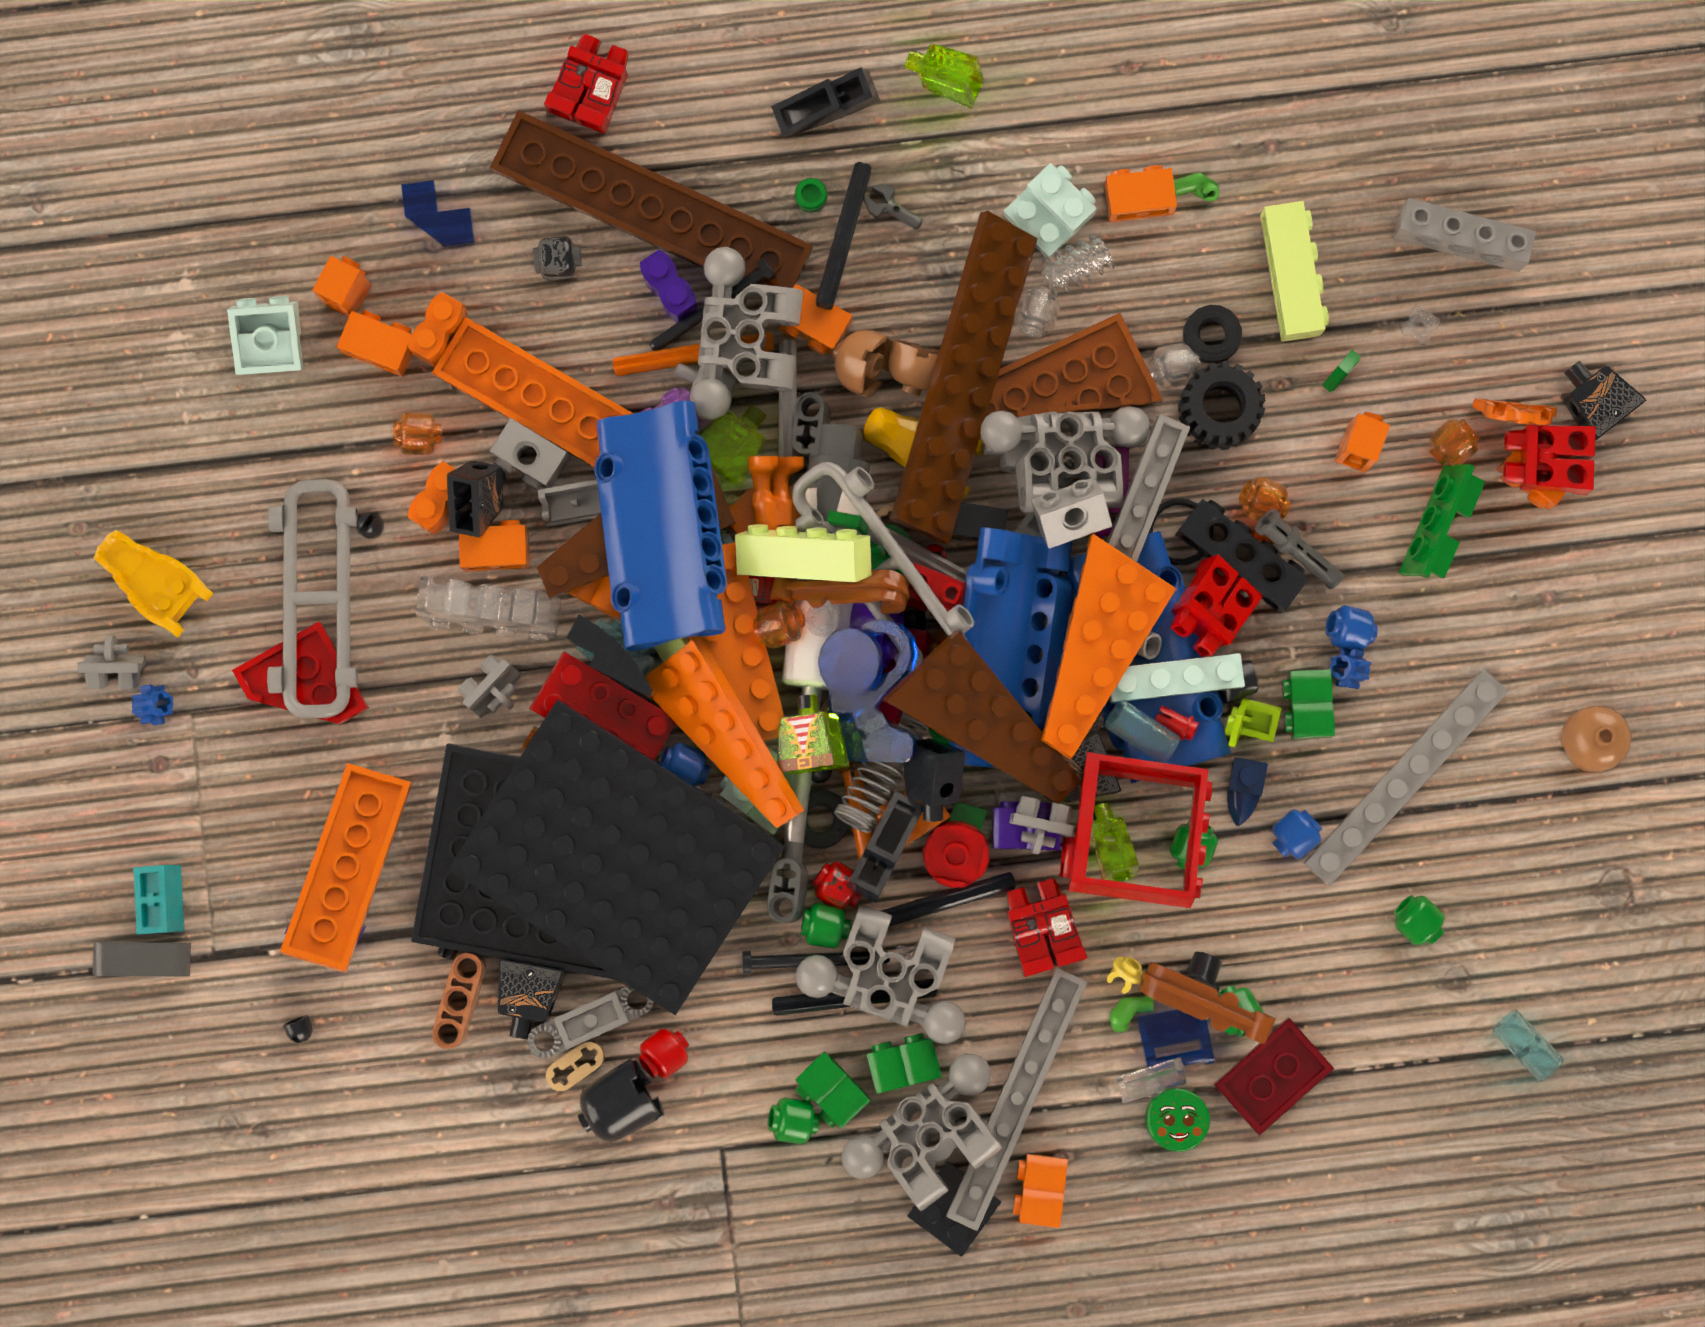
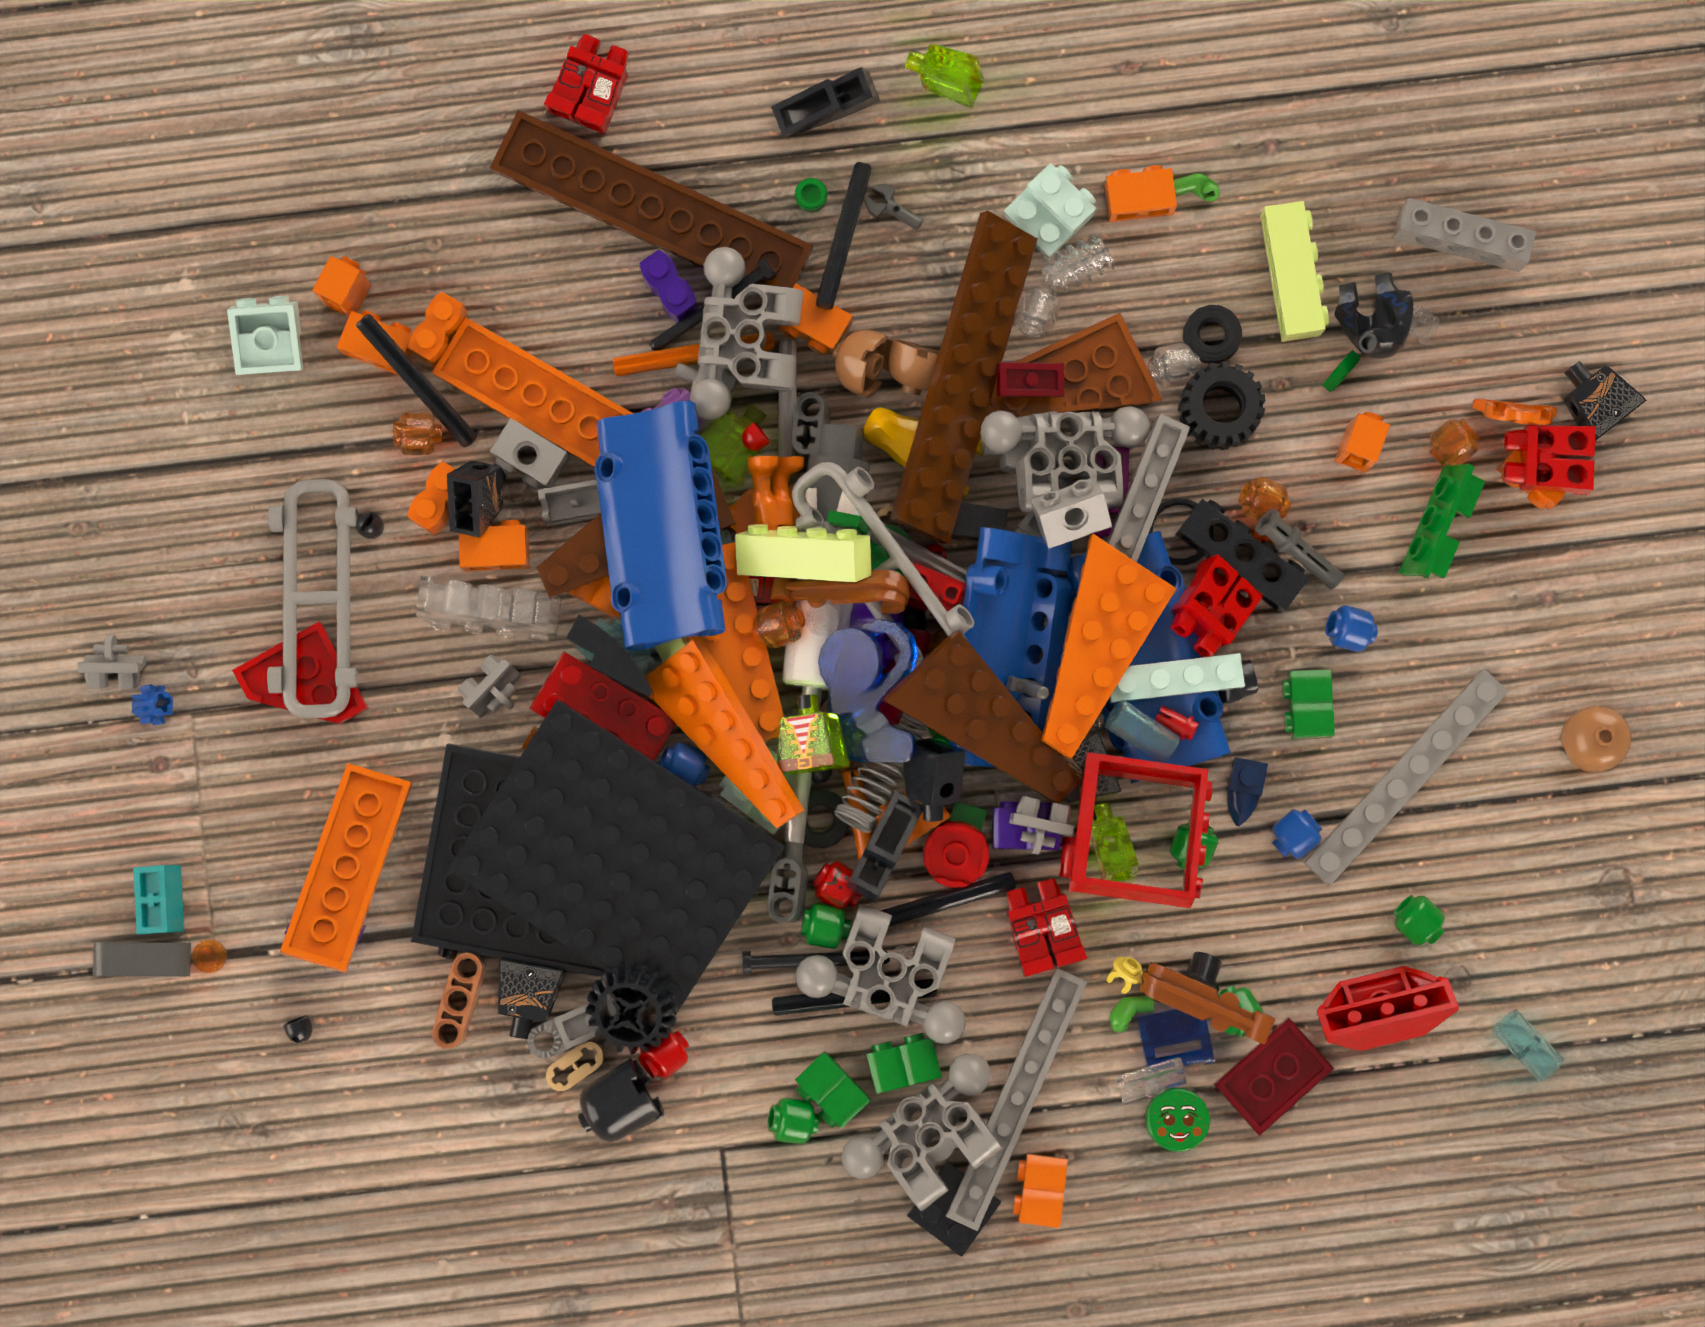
(154, 582): yellow animal -> none
(209, 956): none -> clear orange plate
(416, 380): none -> black axle
(444, 227): clear blue tile -> none
(556, 258): head -> none
(643, 1029): none -> black gear
(754, 437): none -> red hinge
(1028, 687): none -> dark grey bar
(1030, 379): none -> dark red plate
(1154, 646): light grey hinge -> none
(1253, 720): lime bracket -> none
(1350, 668): blue gear -> none
(1385, 1008): none -> red wedge
(1388, 327): none -> black piece

